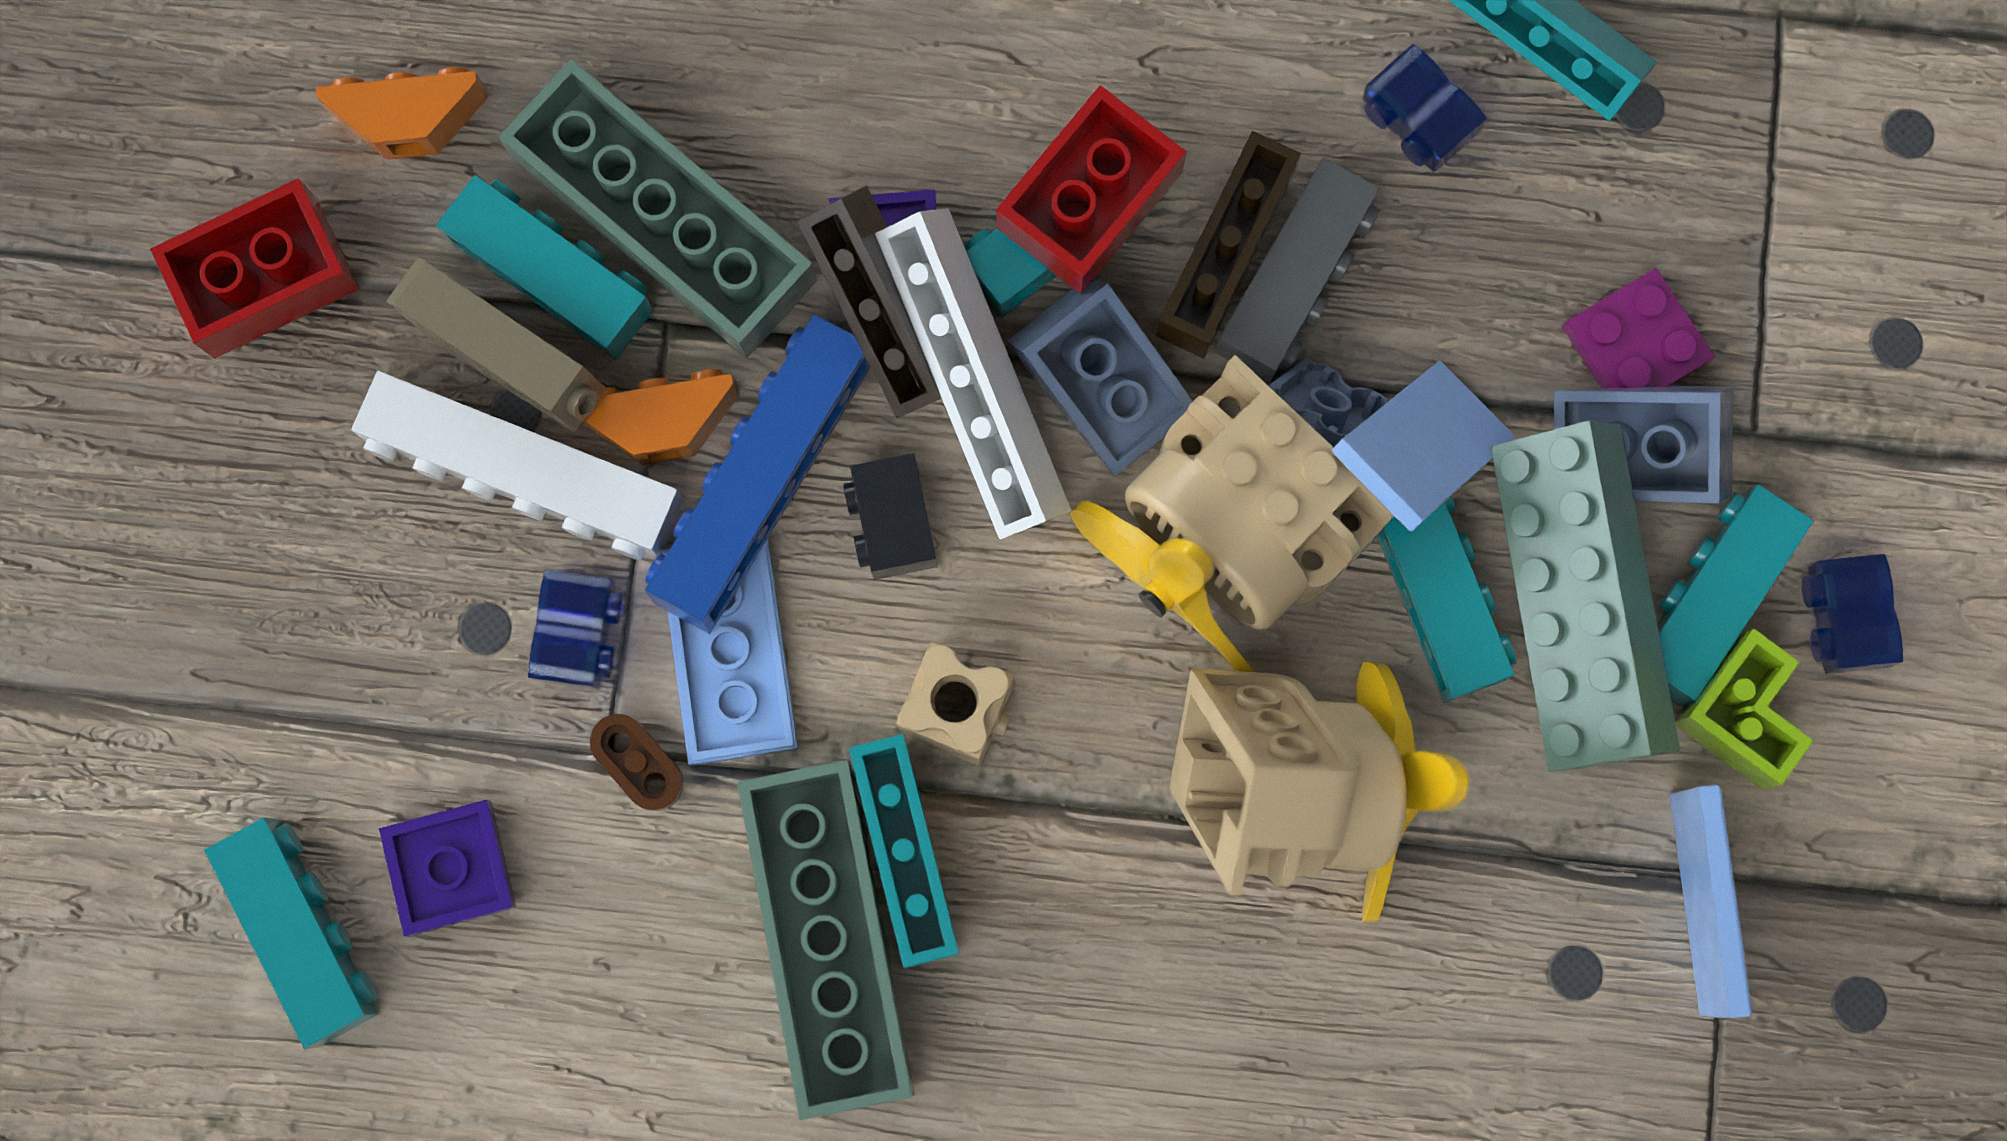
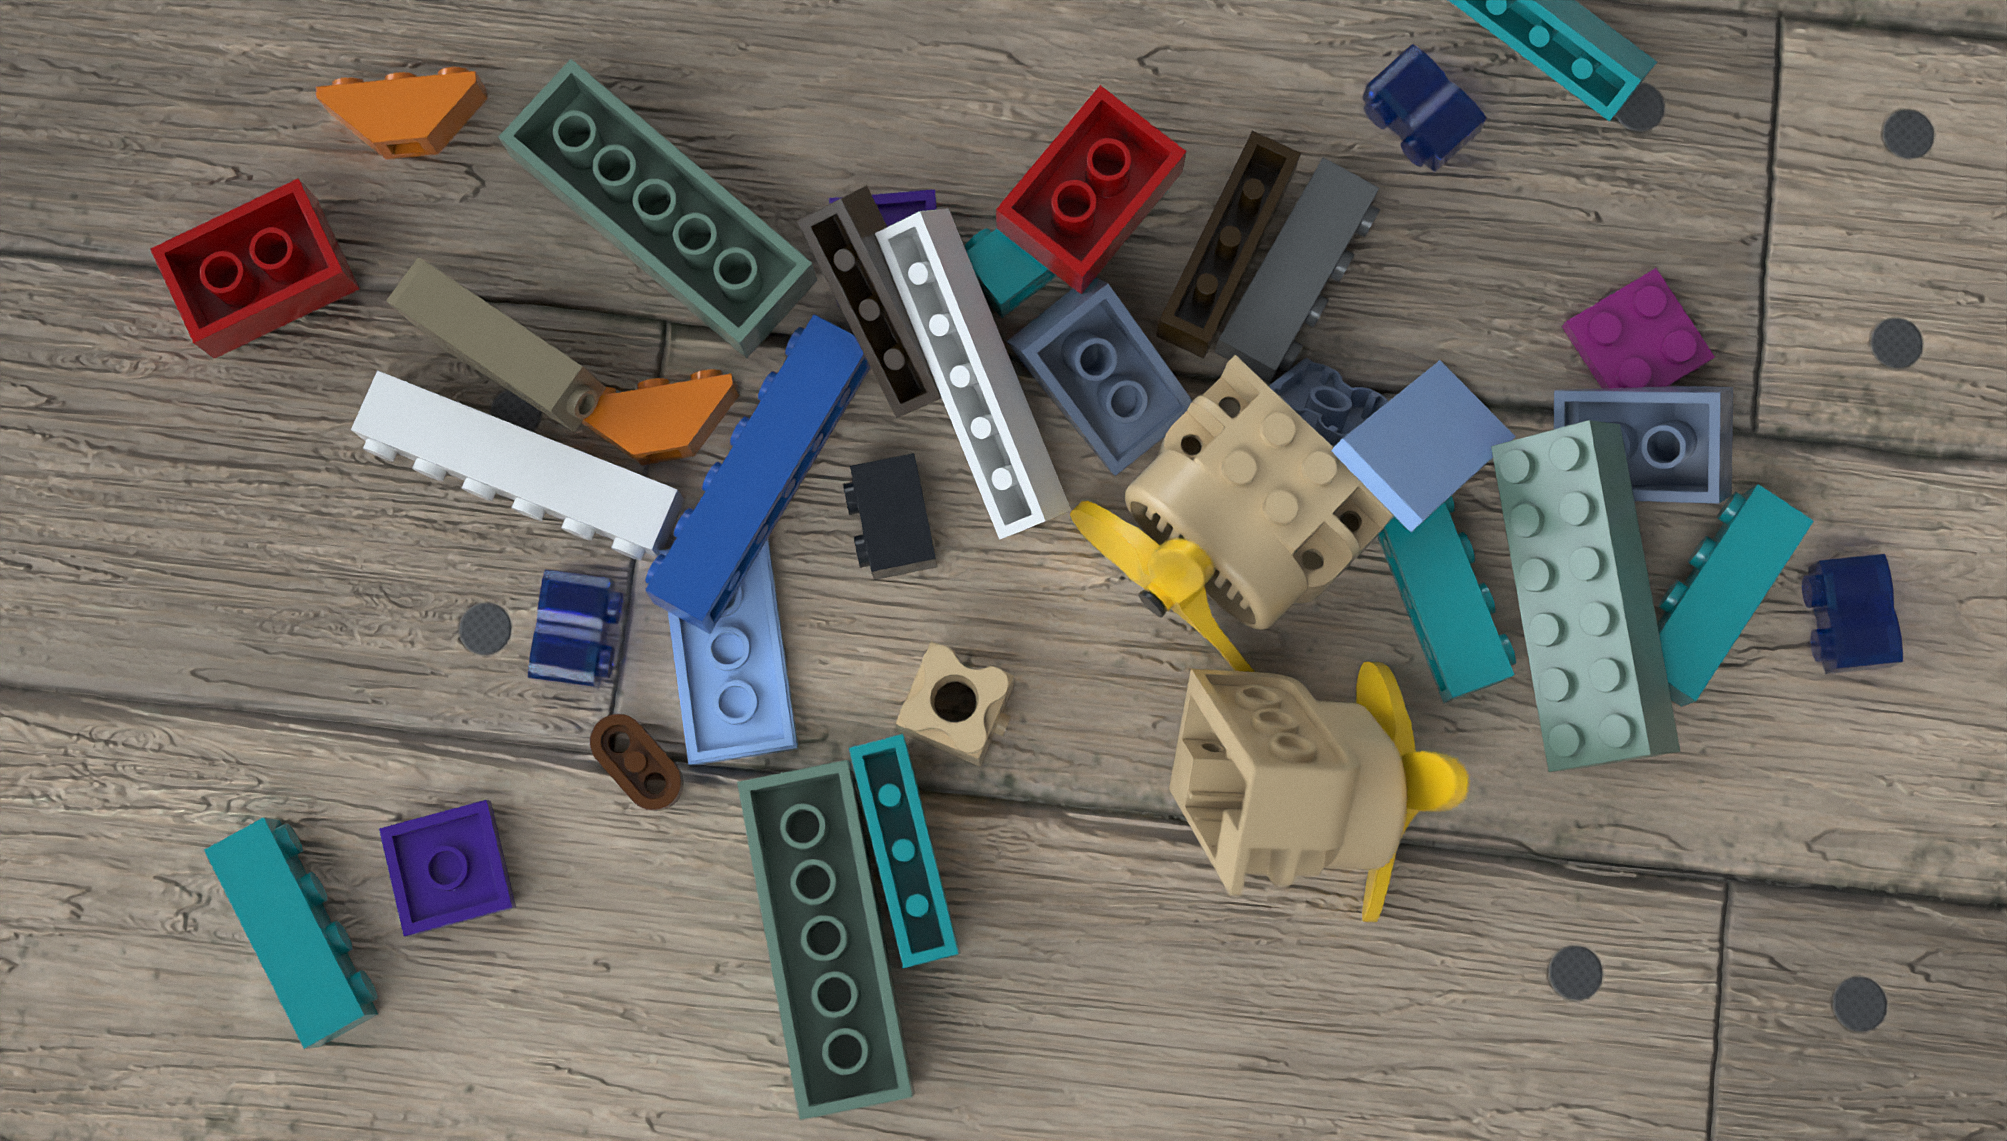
(545, 266): teal brick -> none
(1710, 903): light blue tile -> none
(1735, 716): lime brick -> none

